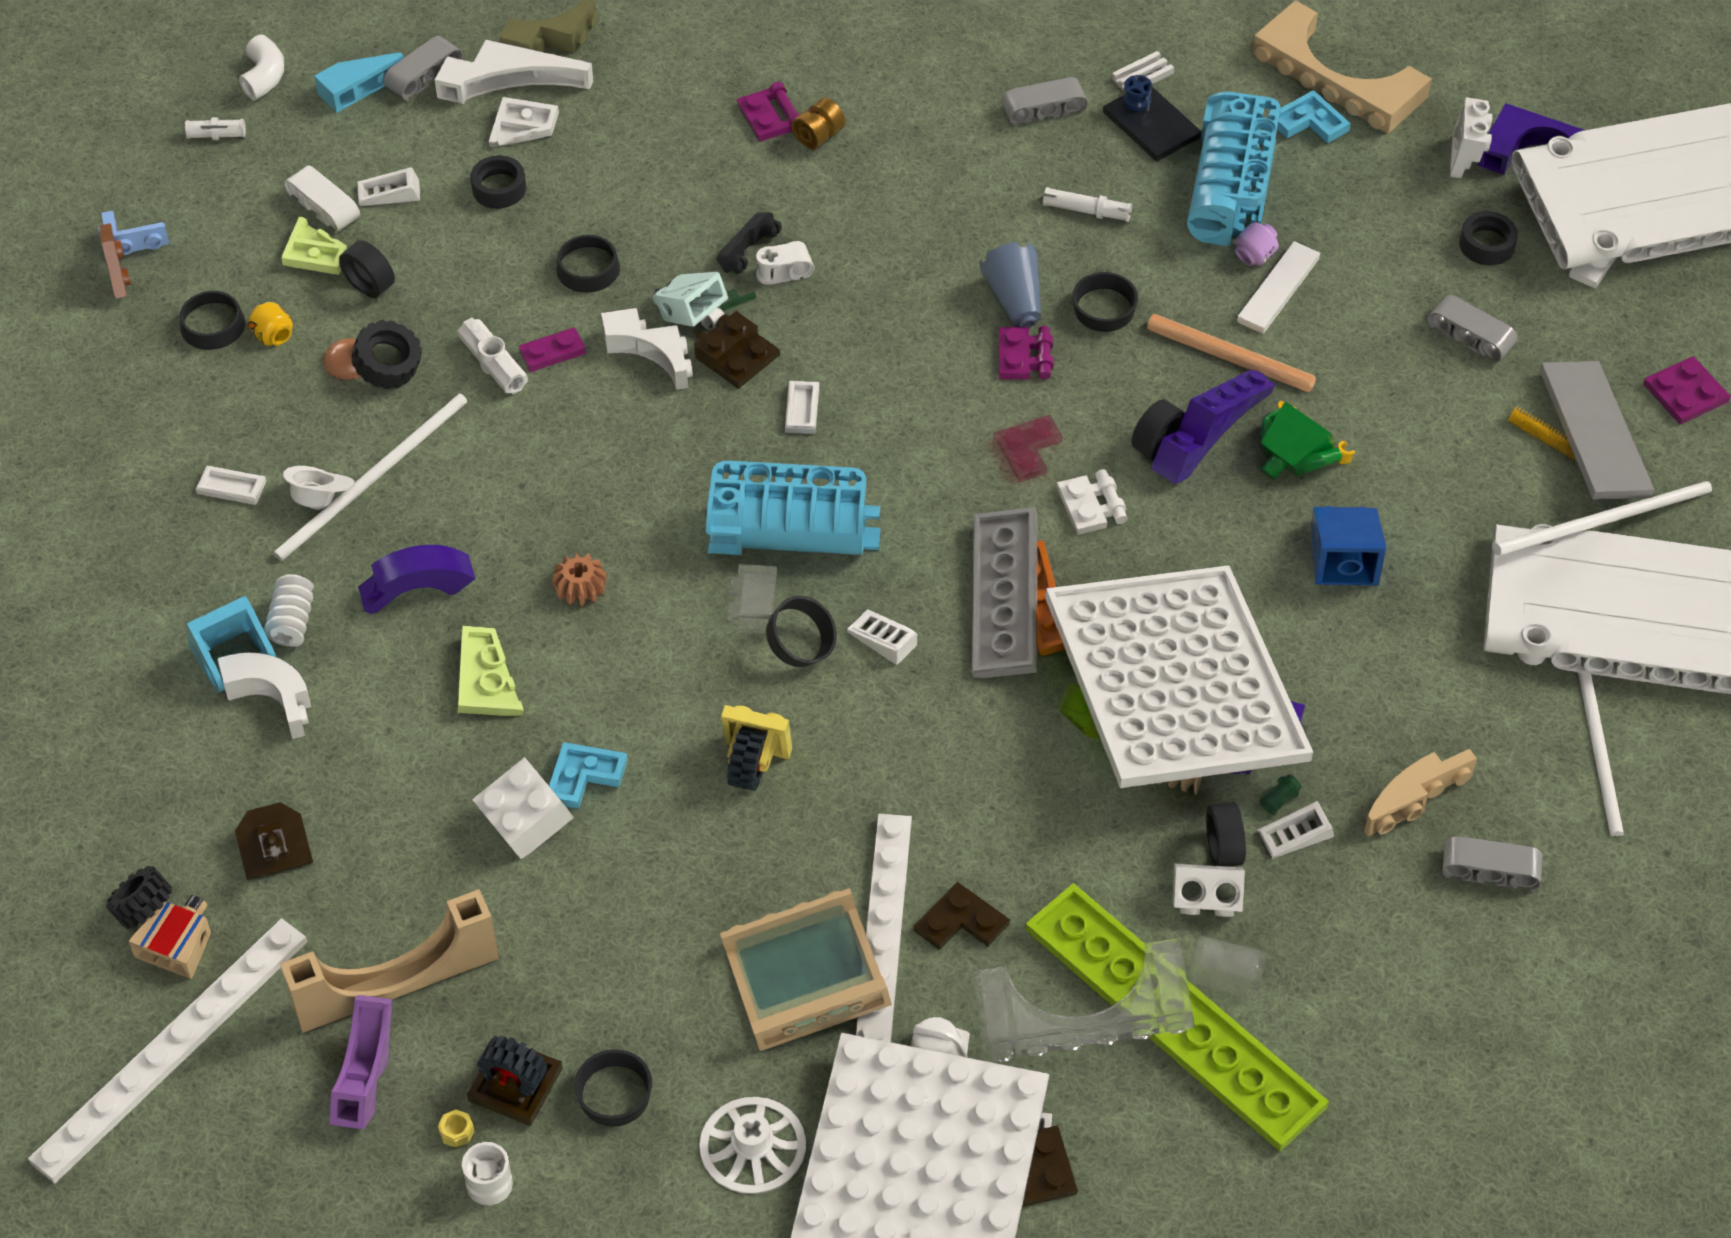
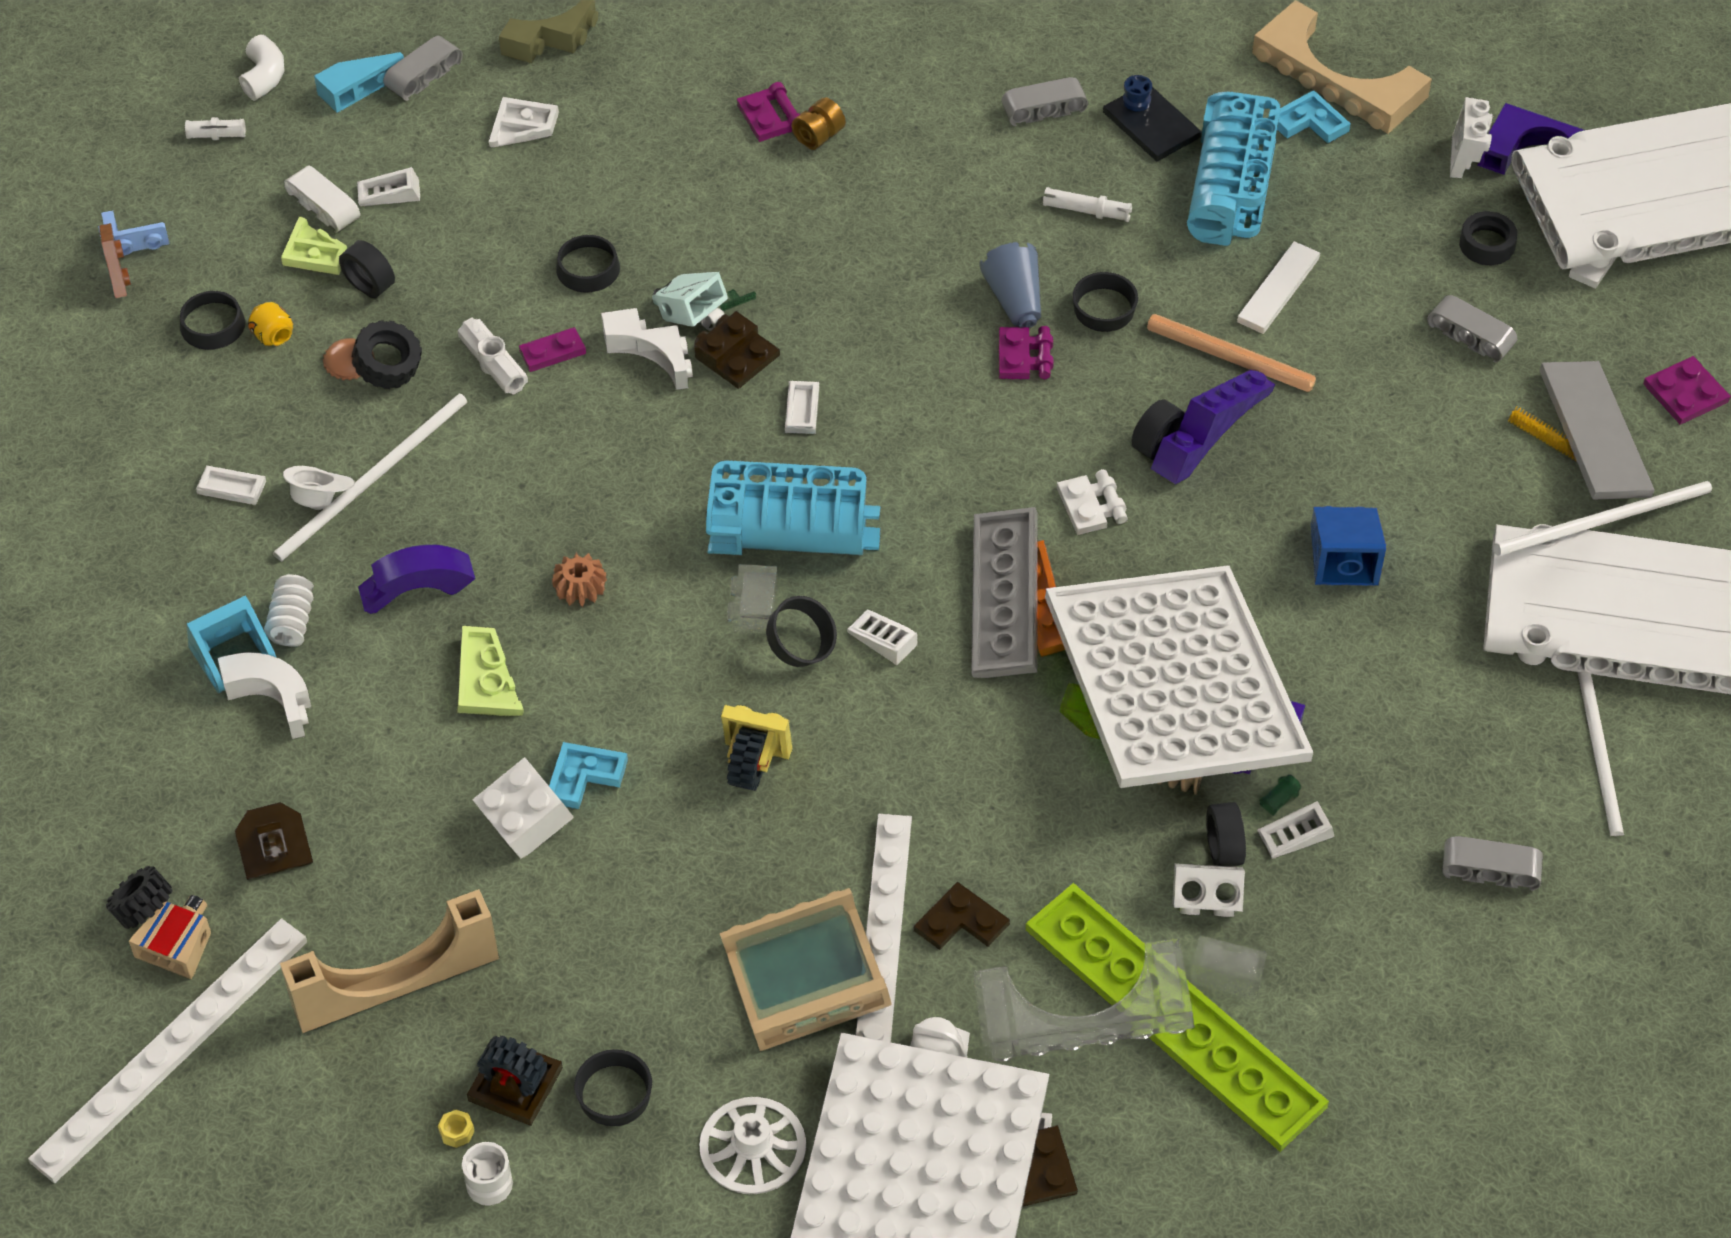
(365, 1060): medium lavender arch -> none
(498, 197): black tyre -> none
(508, 66): white arch -> none
(732, 254): black piece -> none
(785, 261): white piece -> none
(1021, 446): clear pink plate -> none
(1143, 67): white tile -> none
(1256, 244): lavender head -> none
(1298, 443): green torso -> none
(1408, 792): tan slope -> none

